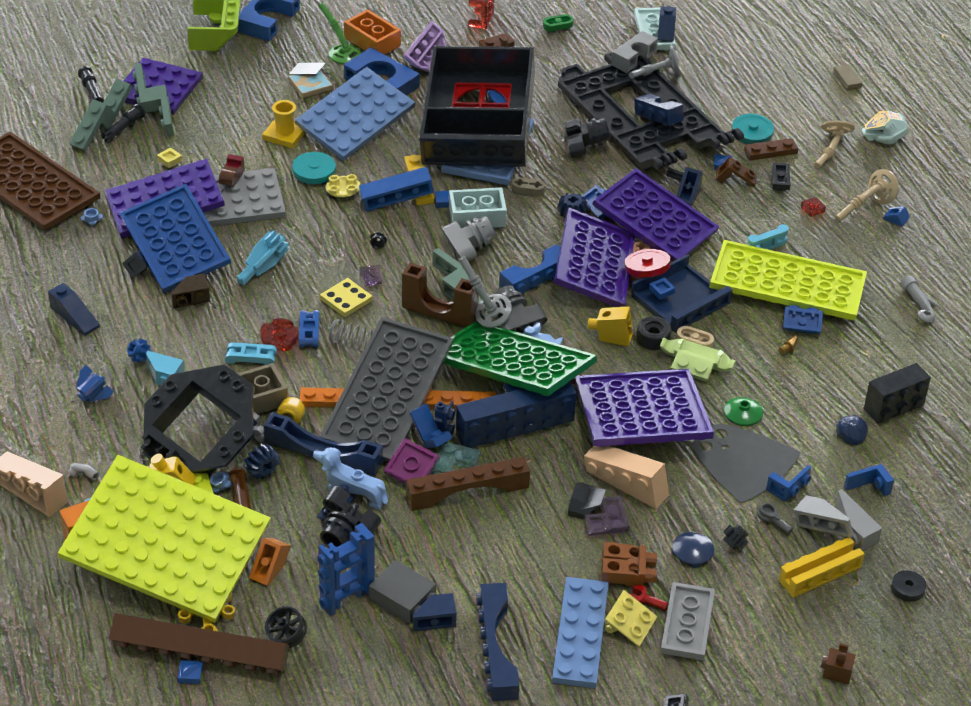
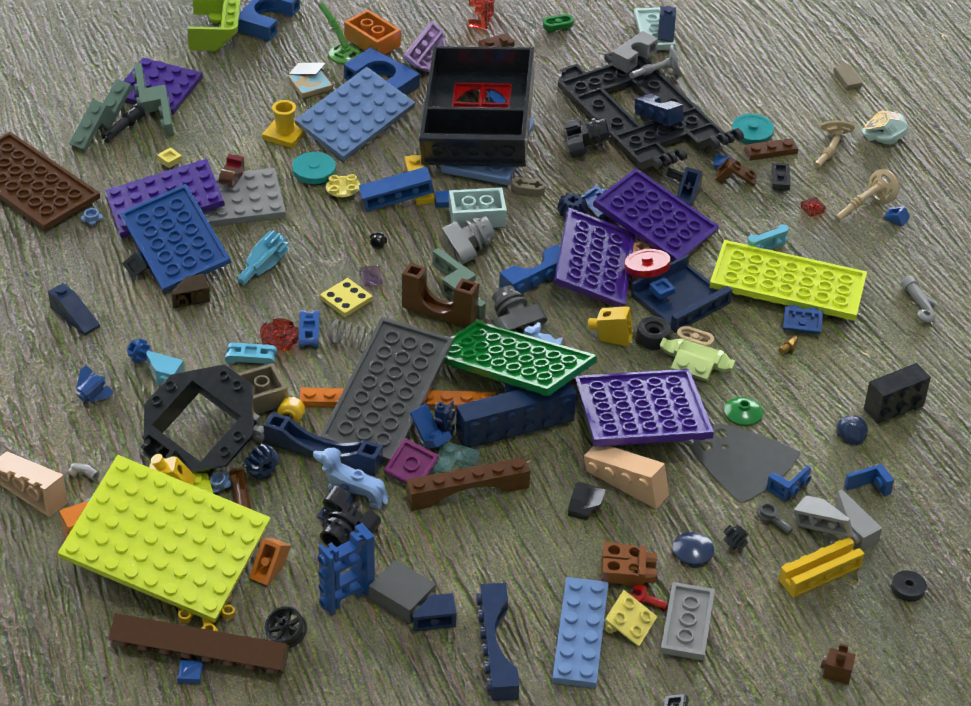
(89, 81): black pin -> none
(490, 305): light grey dish -> none
(611, 520): clear purple plate -> none

